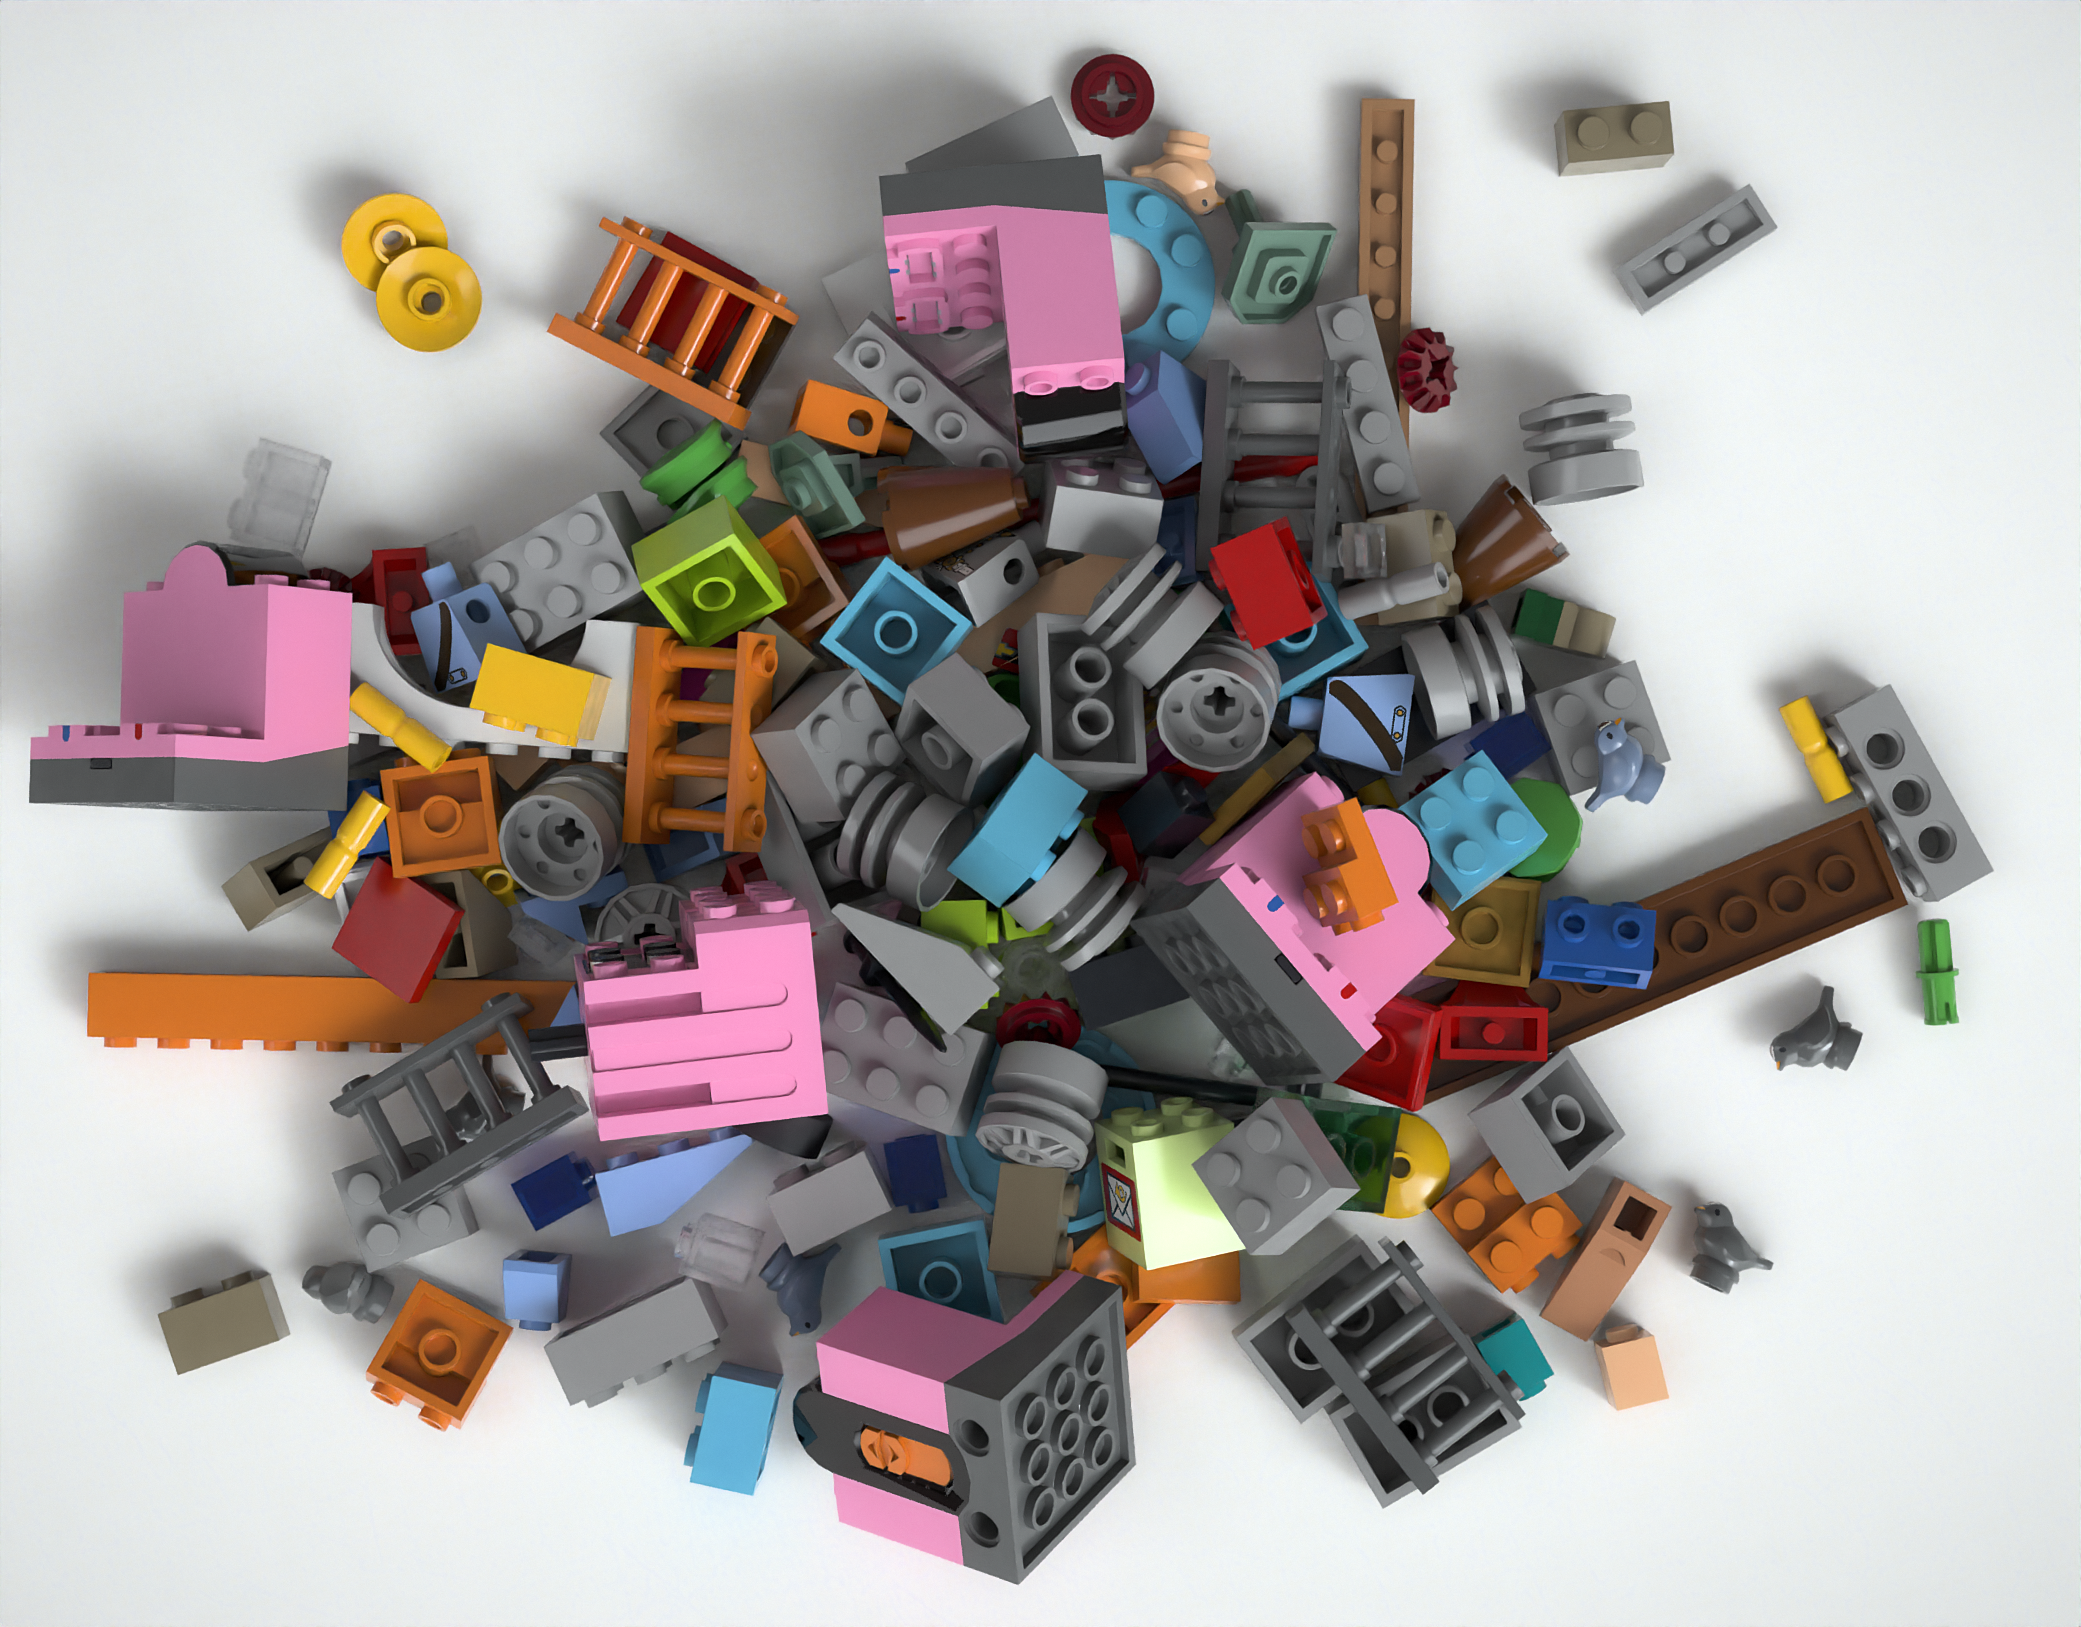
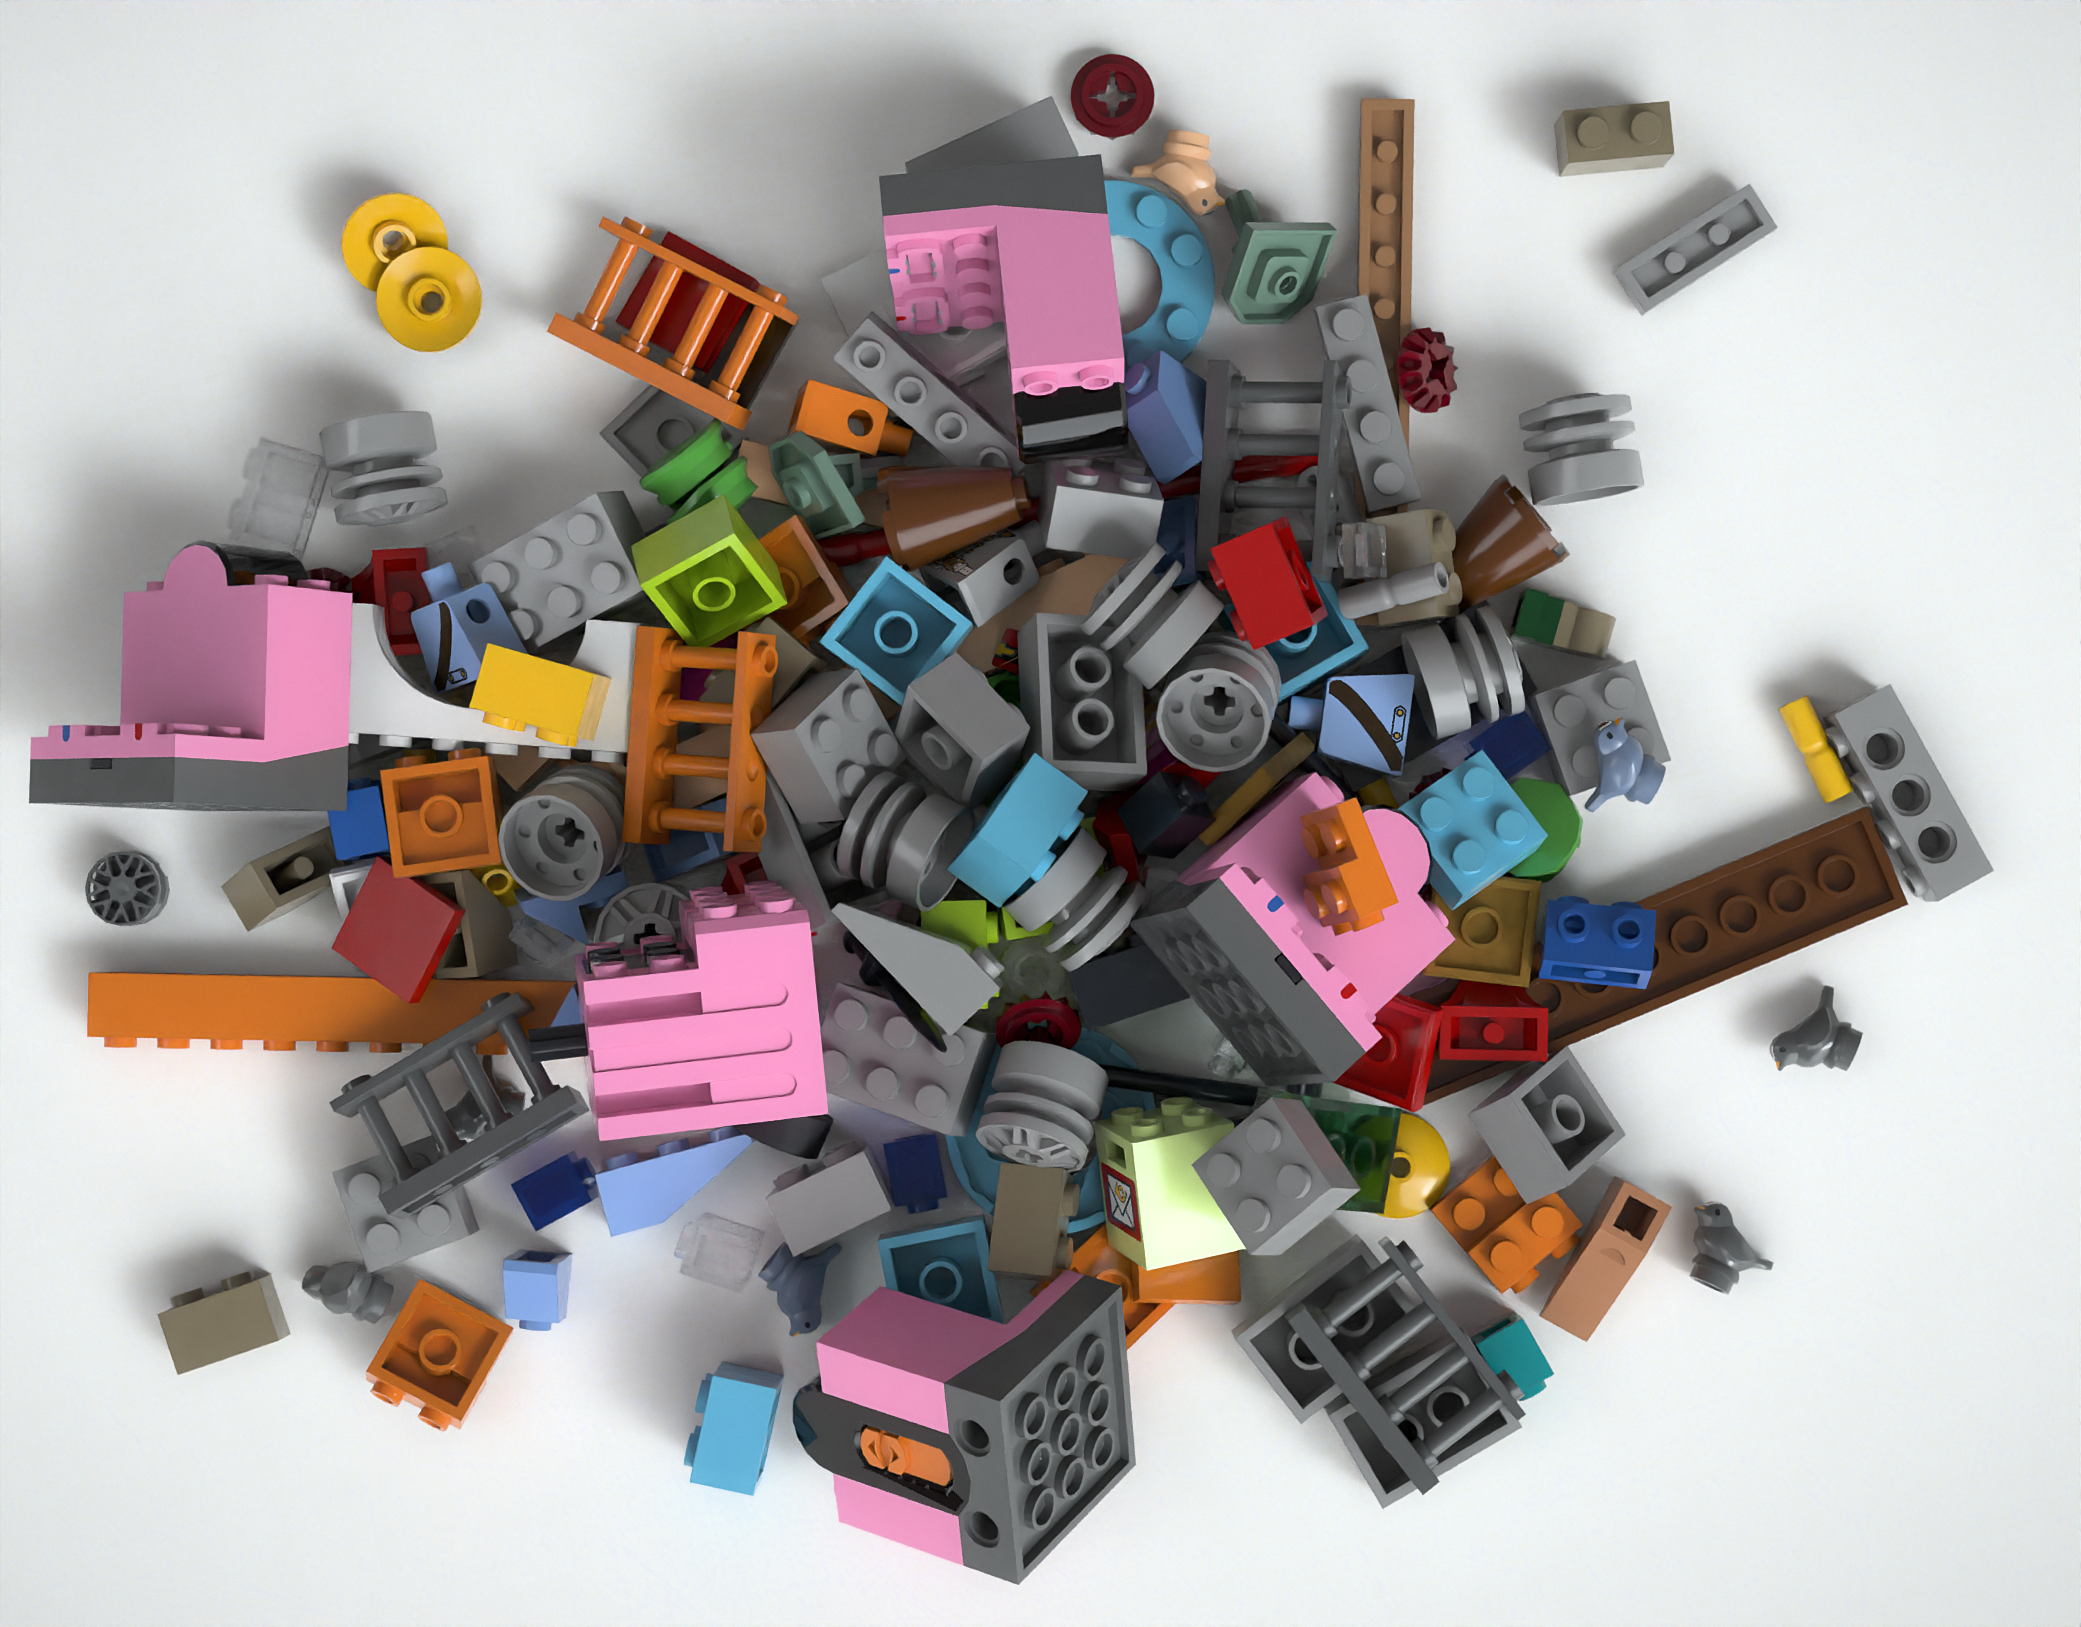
(127, 889): none -> dark grey wheel
(350, 839): yellow piece -> none
(382, 459): none -> light grey wheel
(394, 723): yellow piece -> none
(636, 1340): light grey brick -> none
(1630, 1367): light nougat brick -> none
(1937, 972): bright green axle -> none

